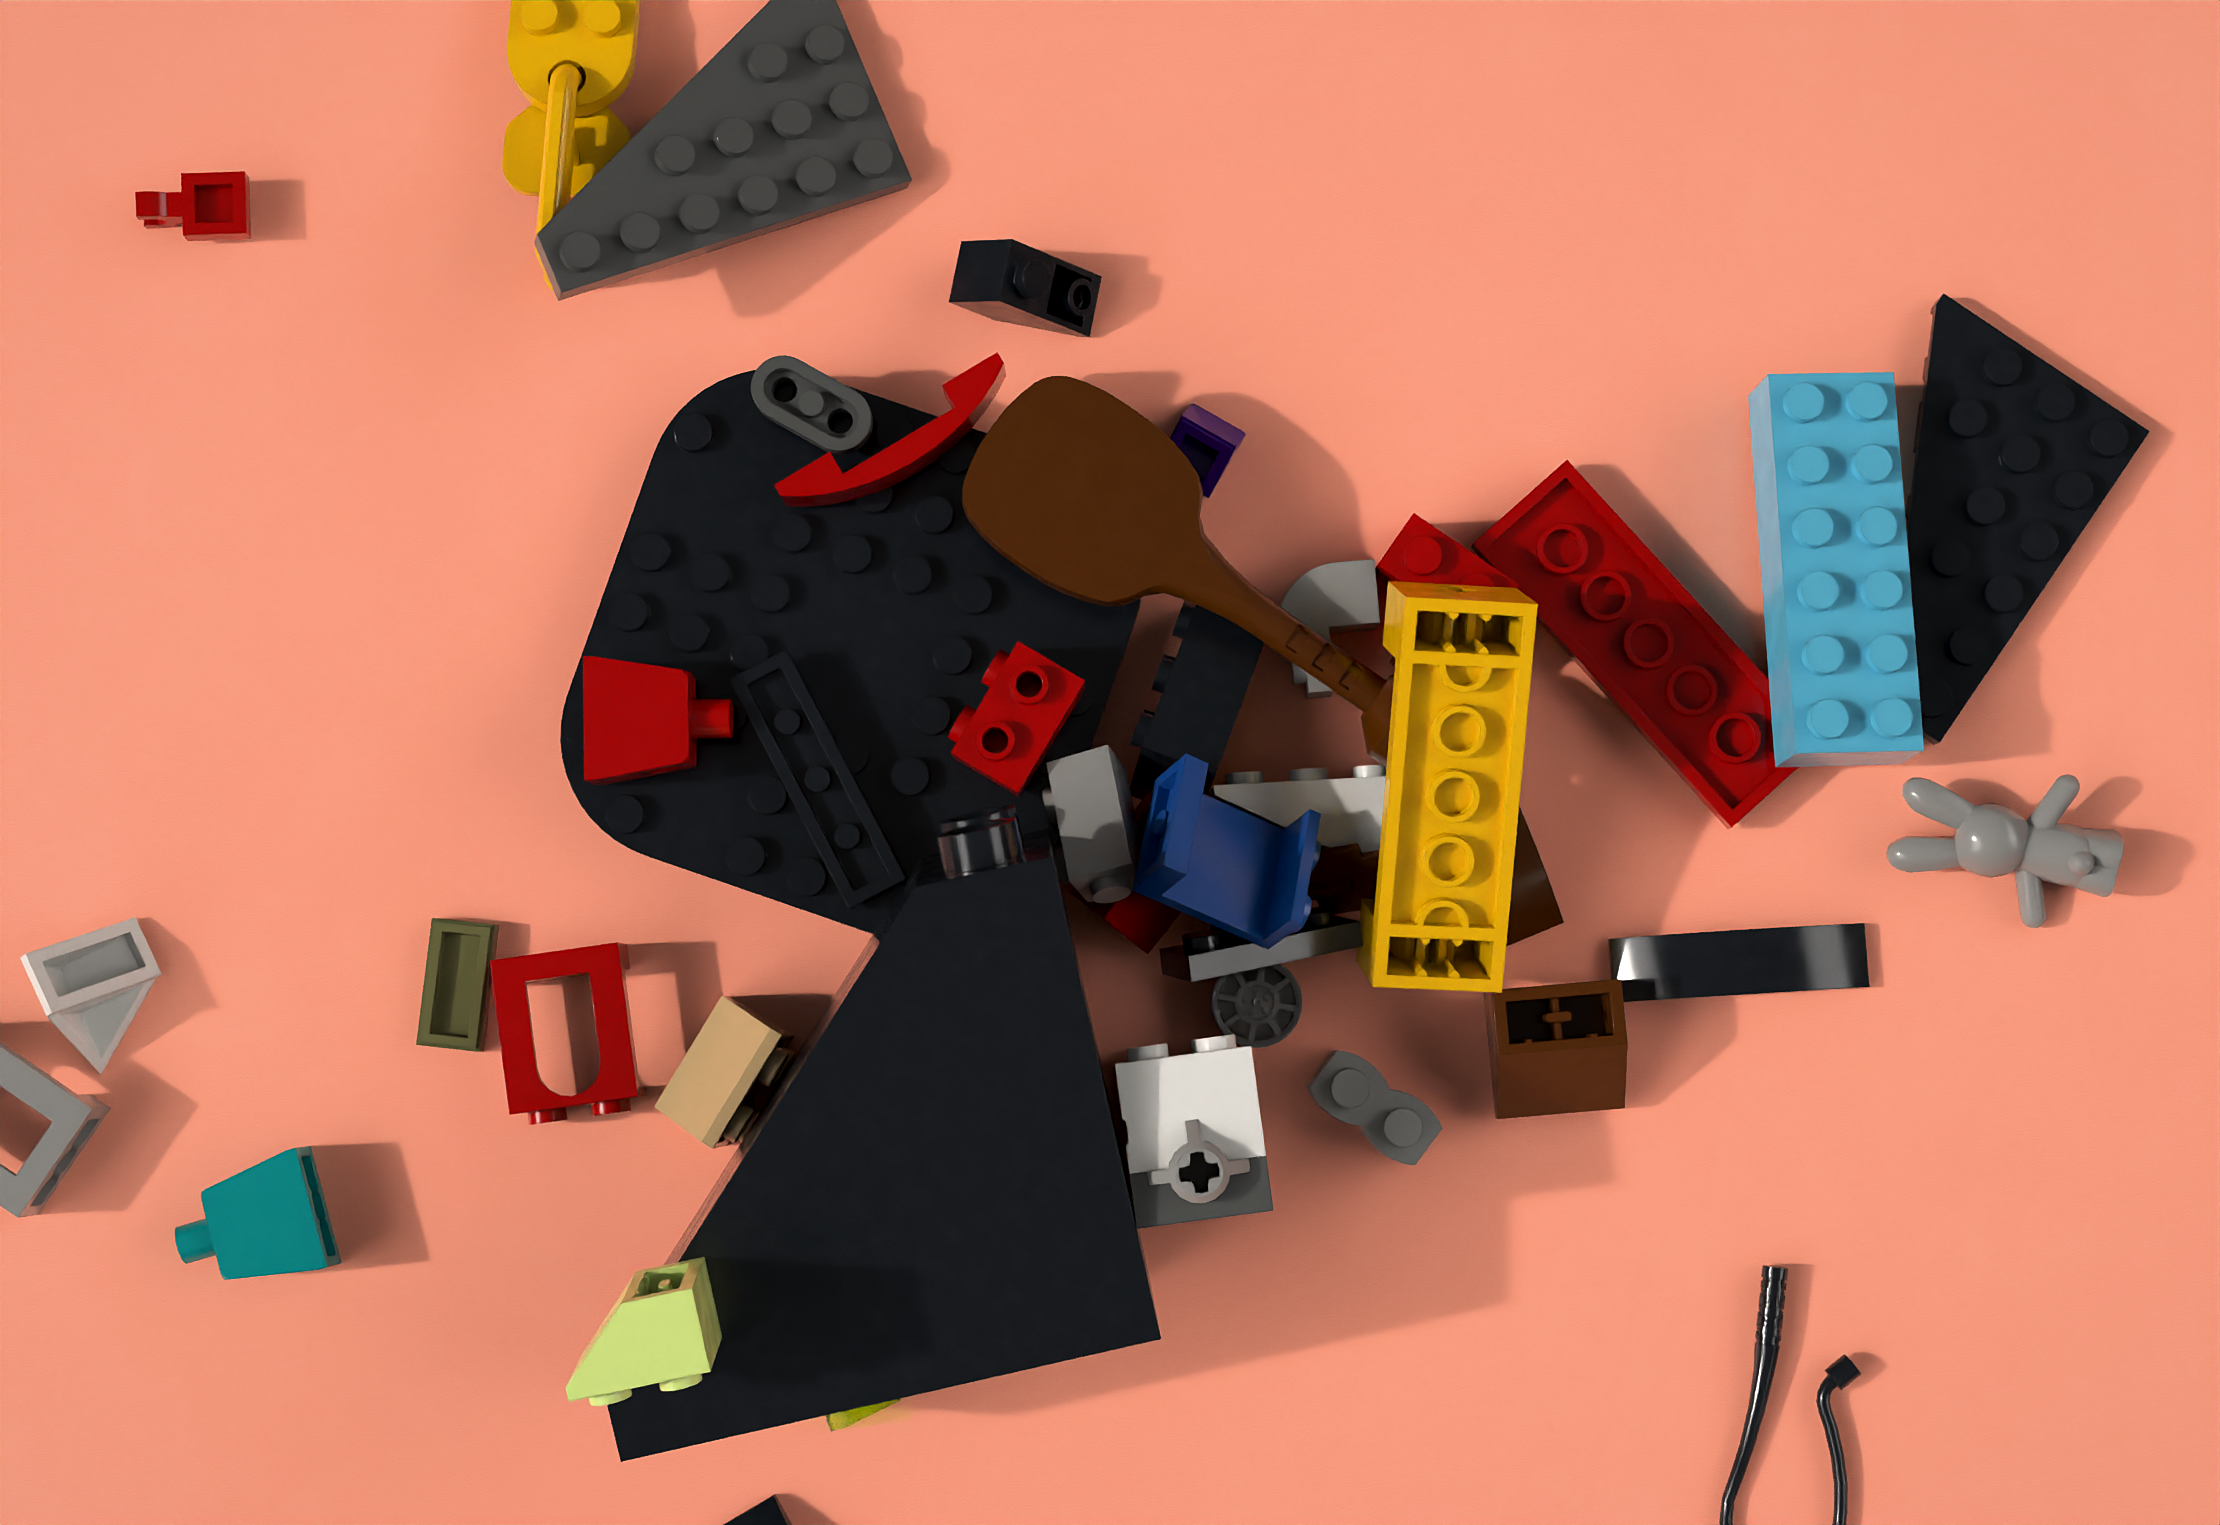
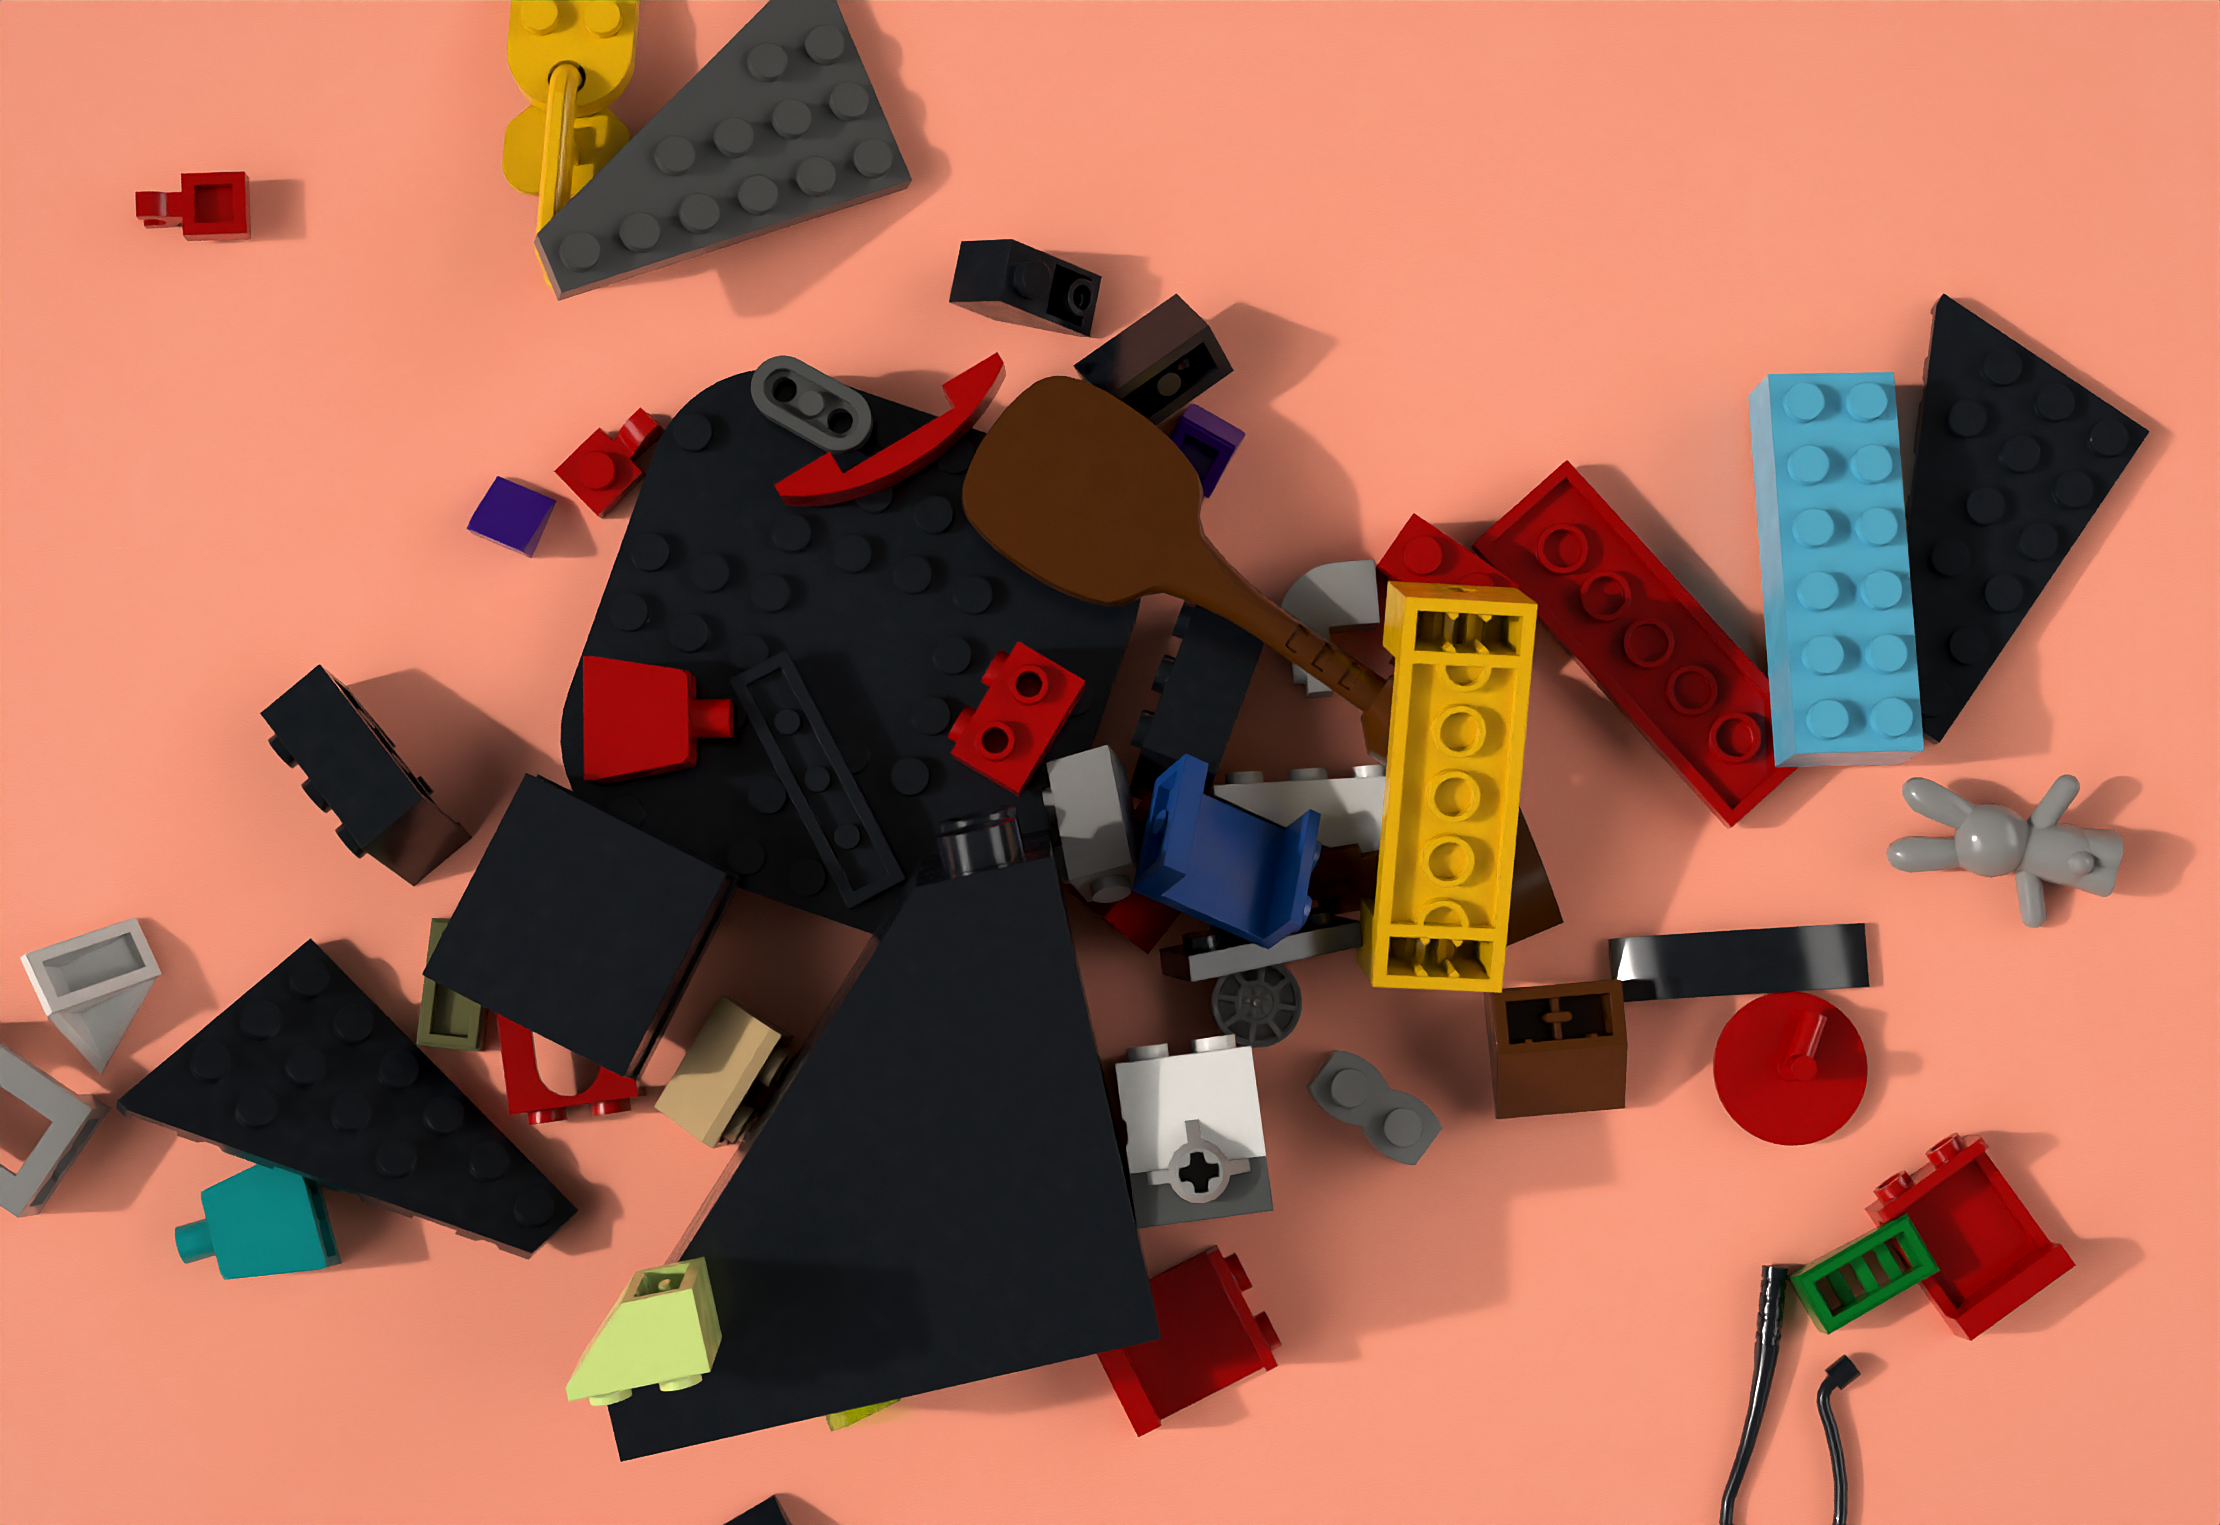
(338, 1093): none -> black wing
(361, 777): none -> black wedge
(512, 516): none -> dark purple slope
(582, 926): none -> black container
(605, 467): none -> red plate
(1158, 361): none -> black brick
(1203, 1345): none -> red panel
(1790, 1068): none -> red shield
(1852, 1307): none -> green slope
(1975, 1230): none -> red panel

